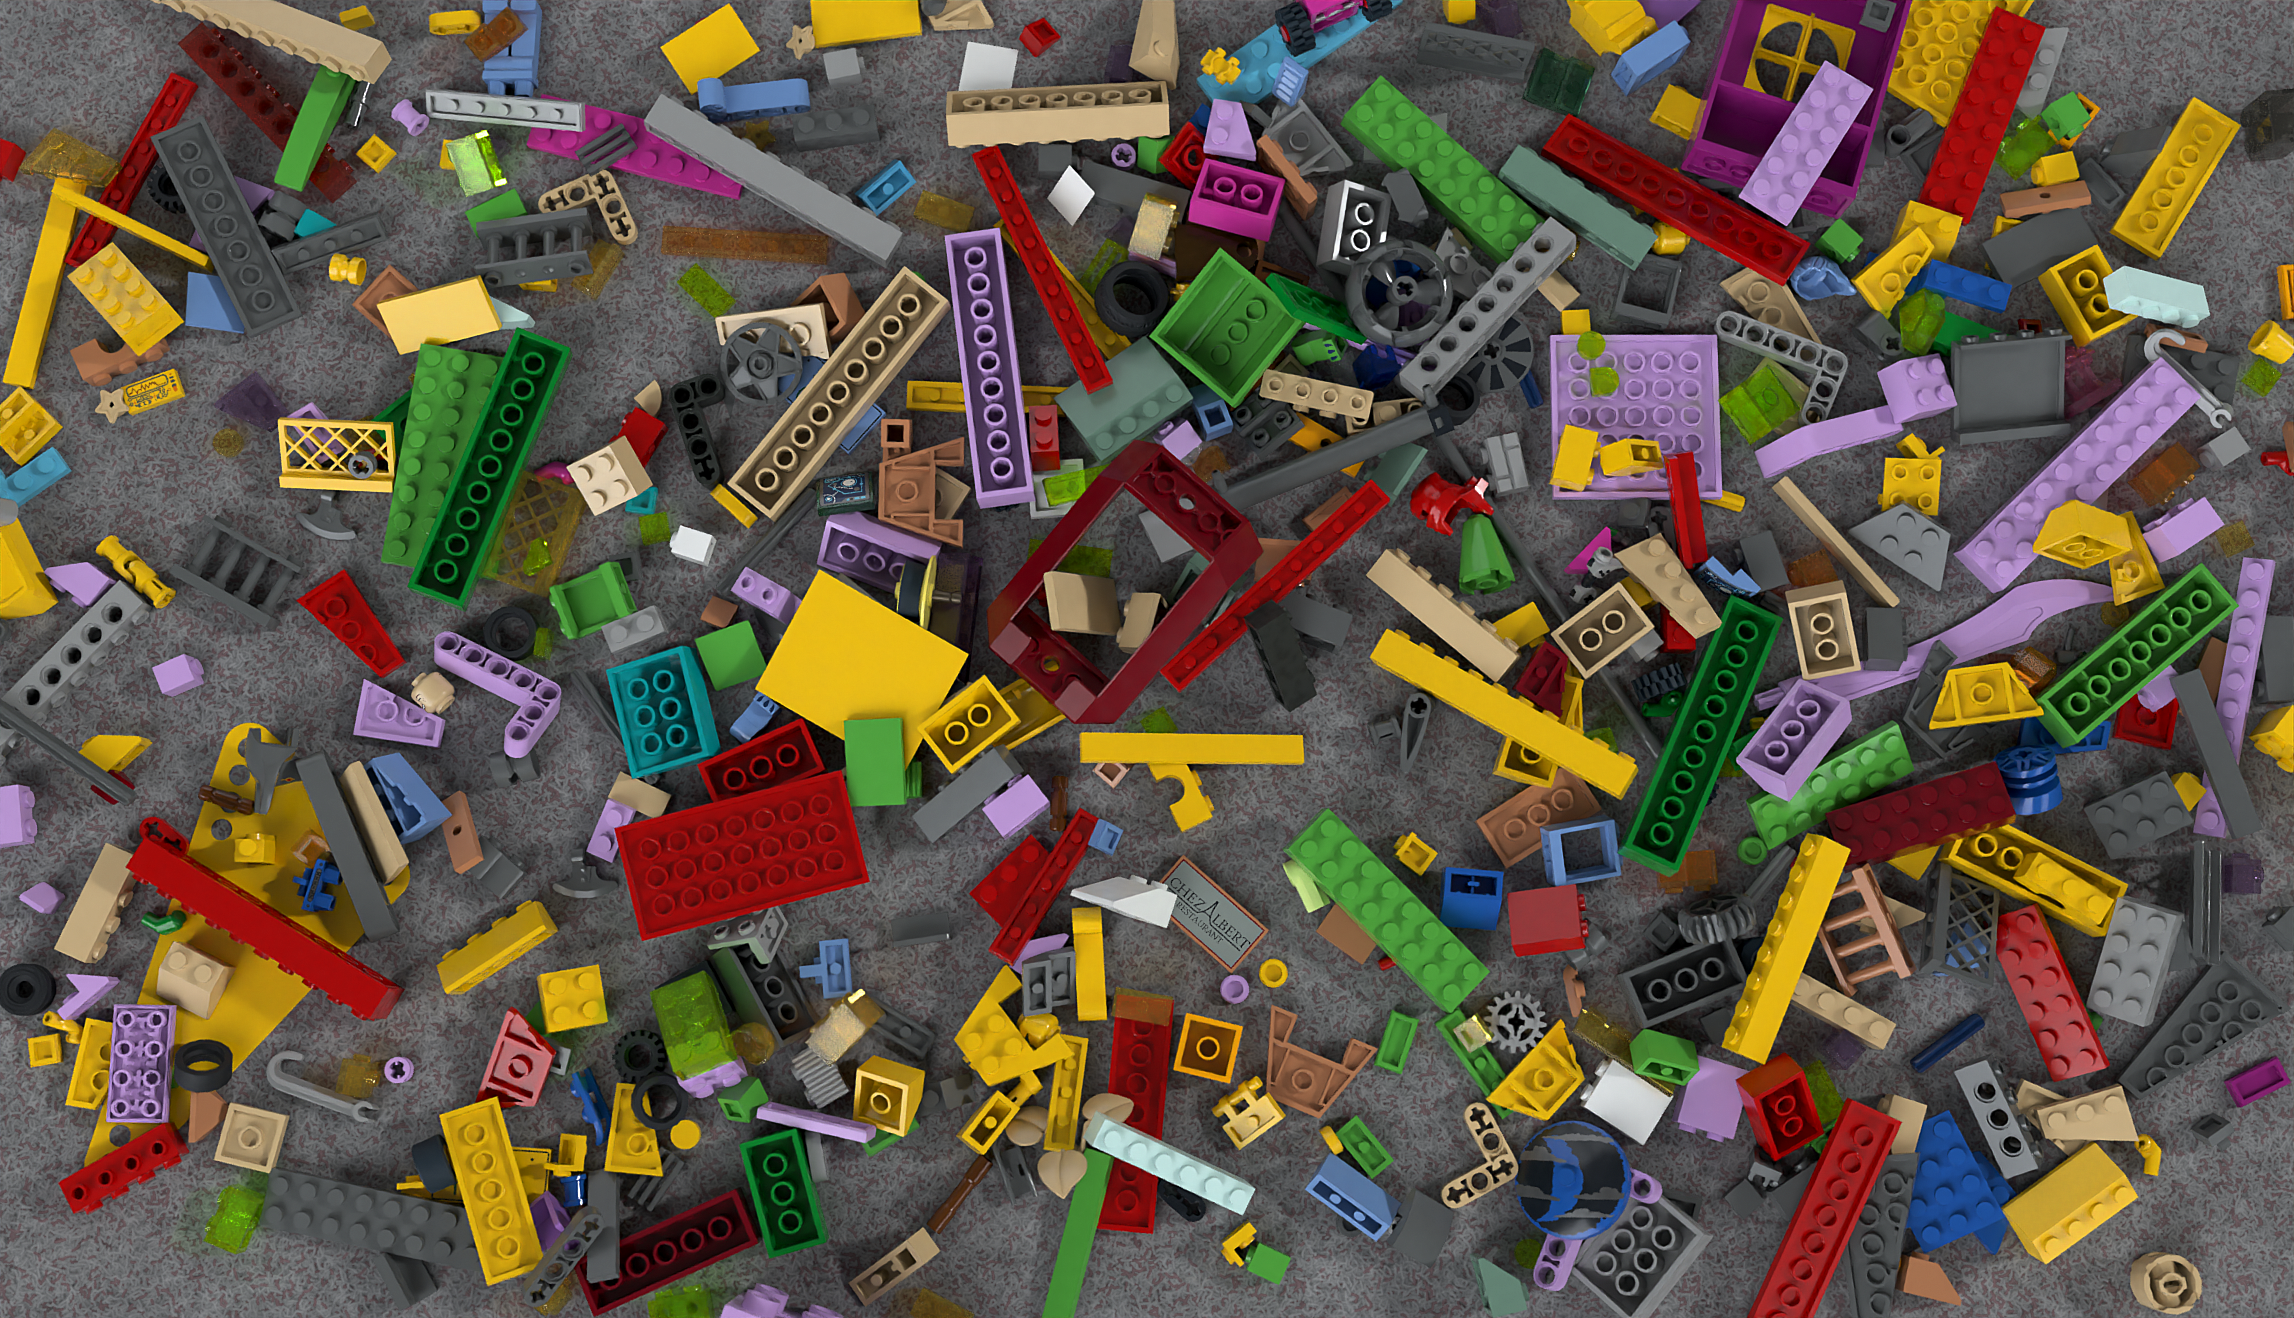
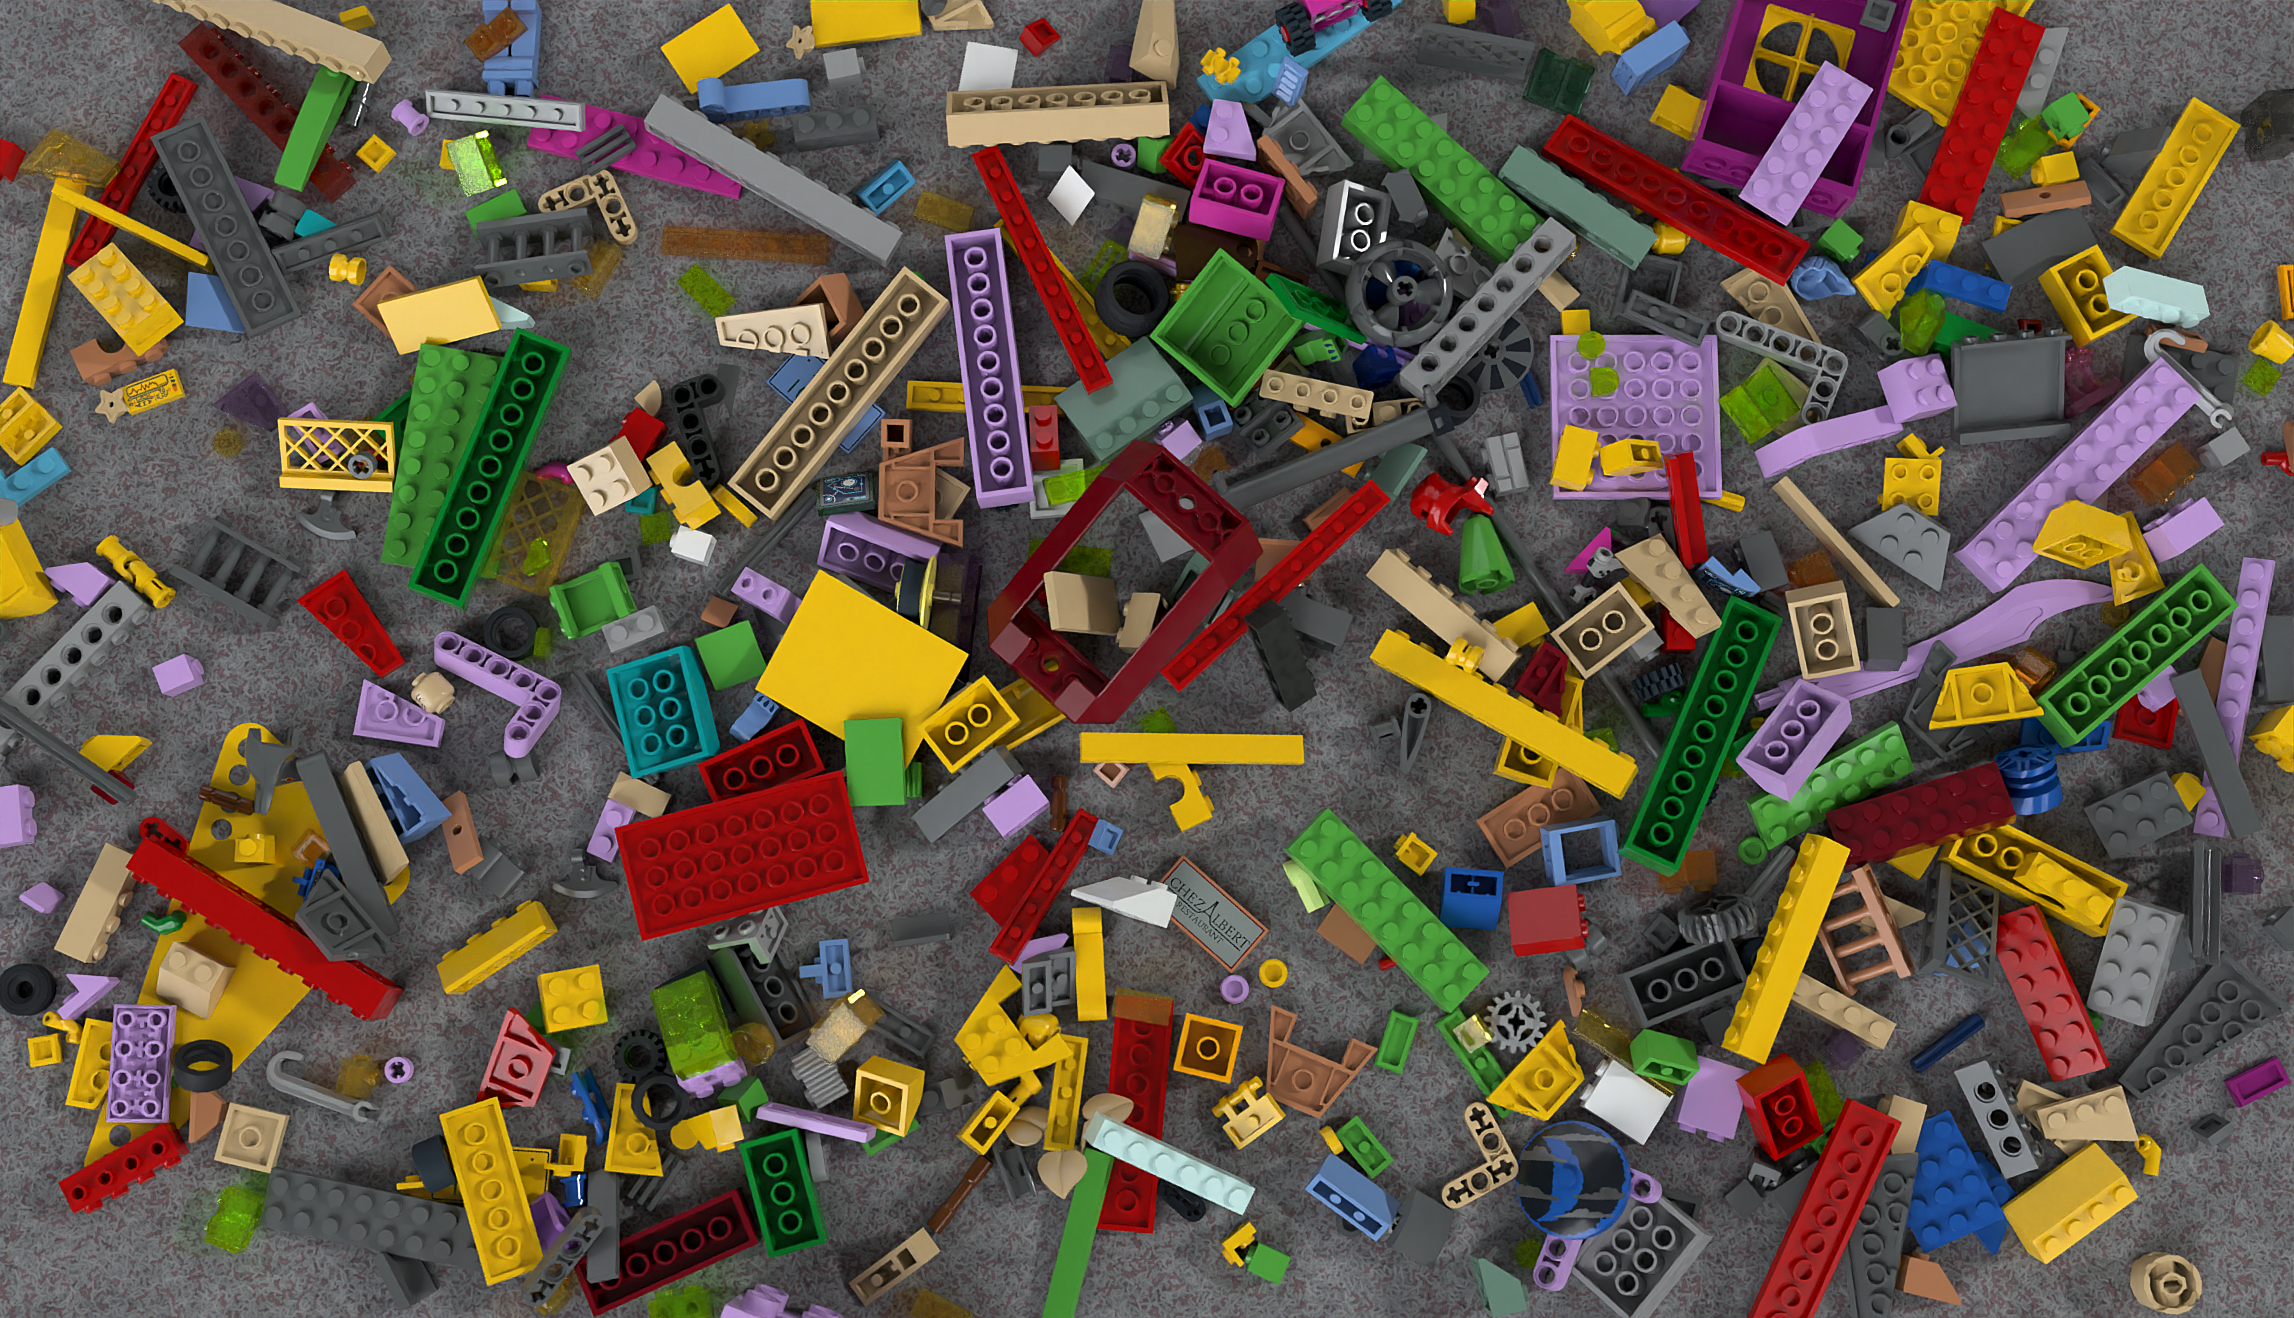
(341, 924): none -> dark grey wing
(454, 22): yellow beam -> none
(692, 502): none -> yellow arch
(717, 1128): none -> yellow slope
(761, 364): dark grey wheel -> none
(1465, 655): none -> yellow wheel
(1665, 318): none -> dark grey tile
(2234, 539): clear yellow tile -> none

